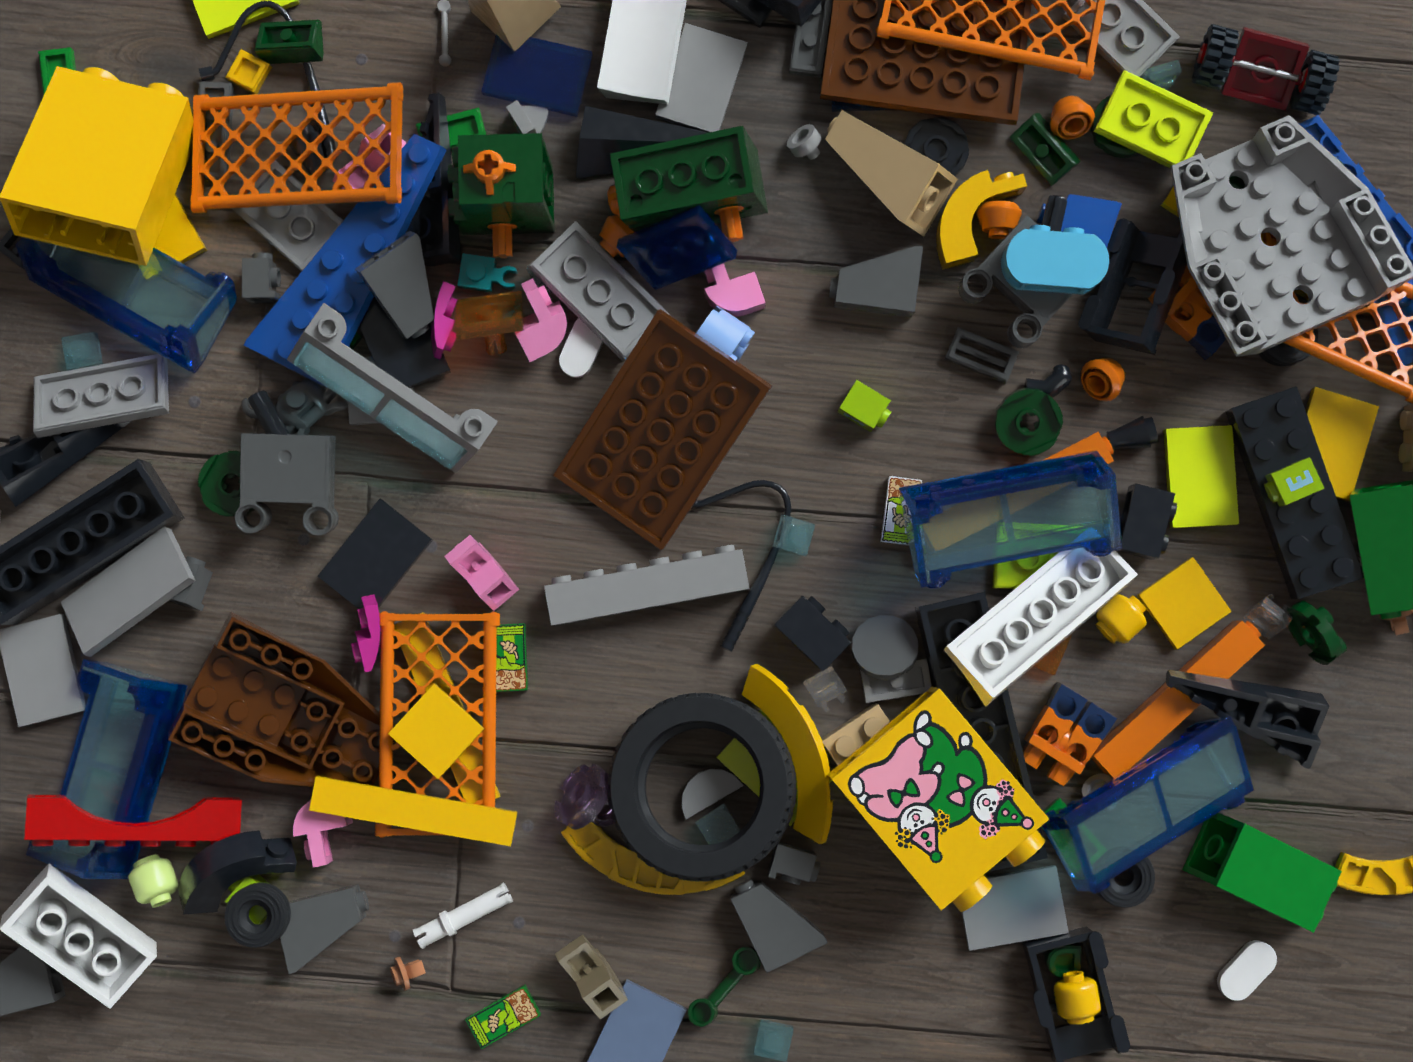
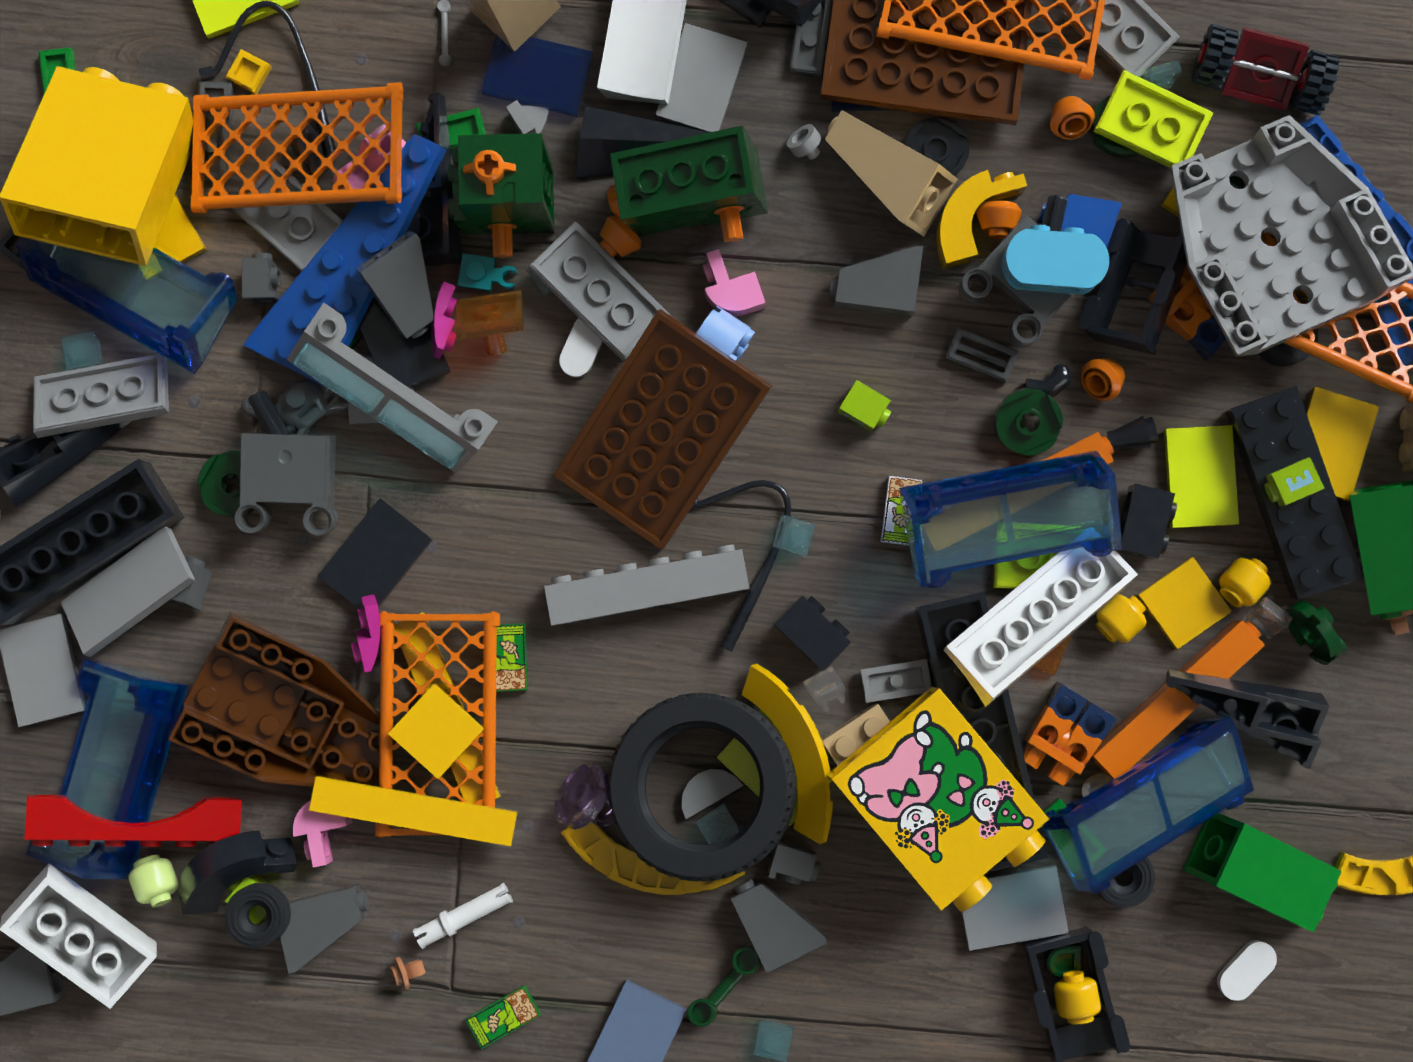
(290, 42): dark green slope -> none
(482, 572): bright pink brick -> none
(545, 327): bright pink brick -> none
(593, 976): dark tan brick -> none
(677, 248): clear blue tile -> none
(885, 647): dark grey tile -> none
(1044, 149): dark green slope -> none
(1244, 582): none -> yellow head

